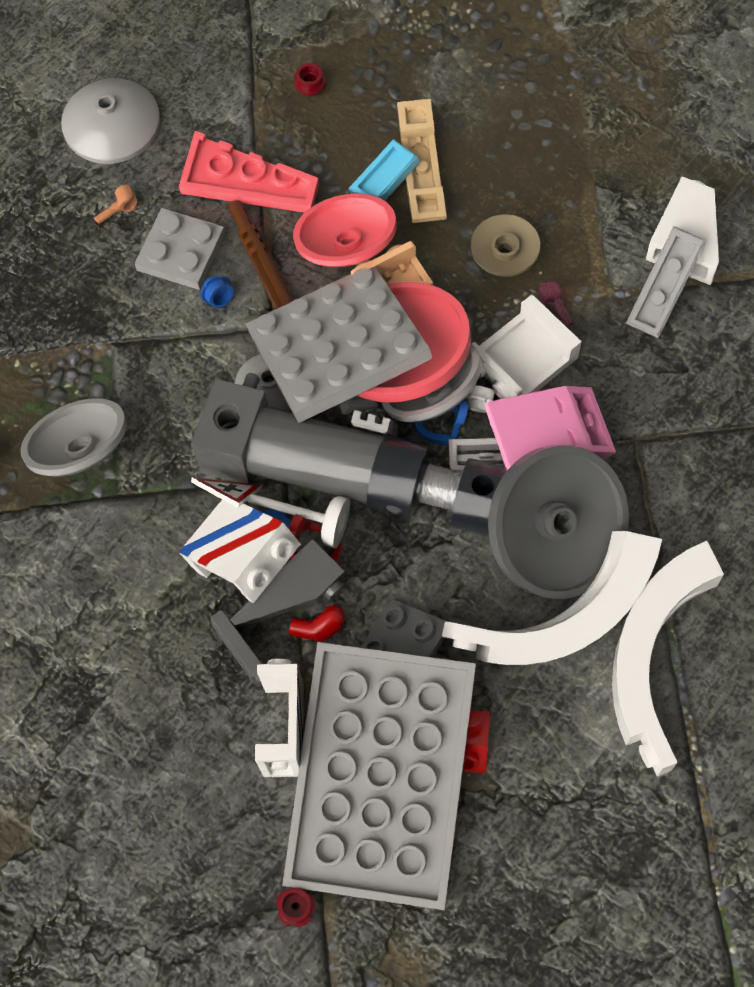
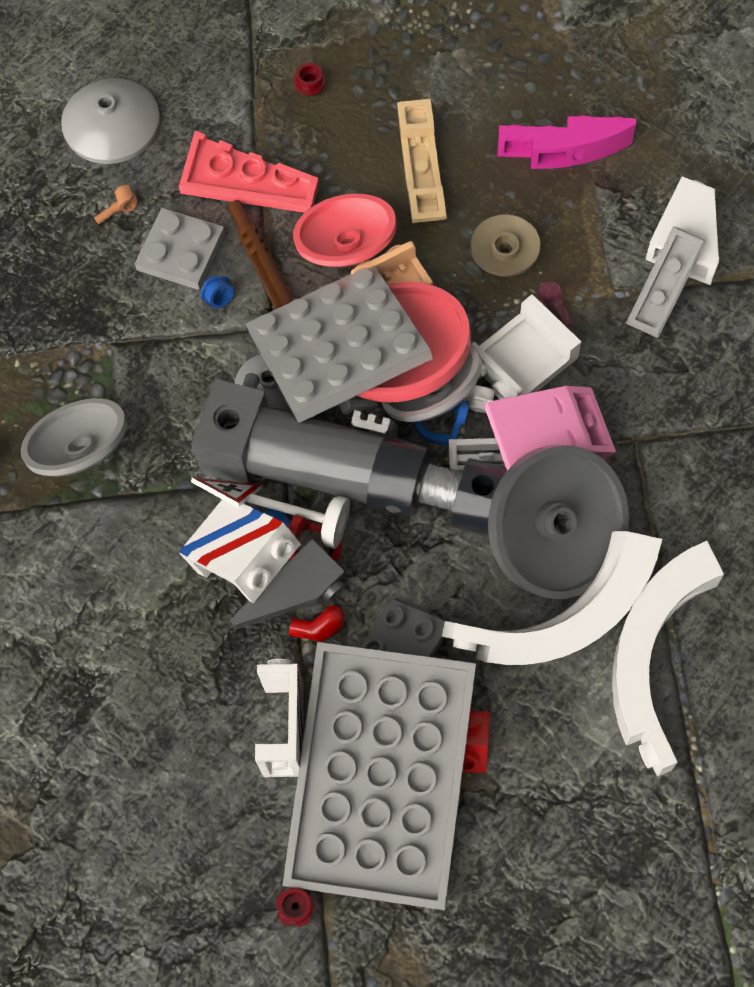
(236, 645): dark grey tile -> none
(386, 172): medium azure tile -> none
(576, 144): none -> dark pink slope

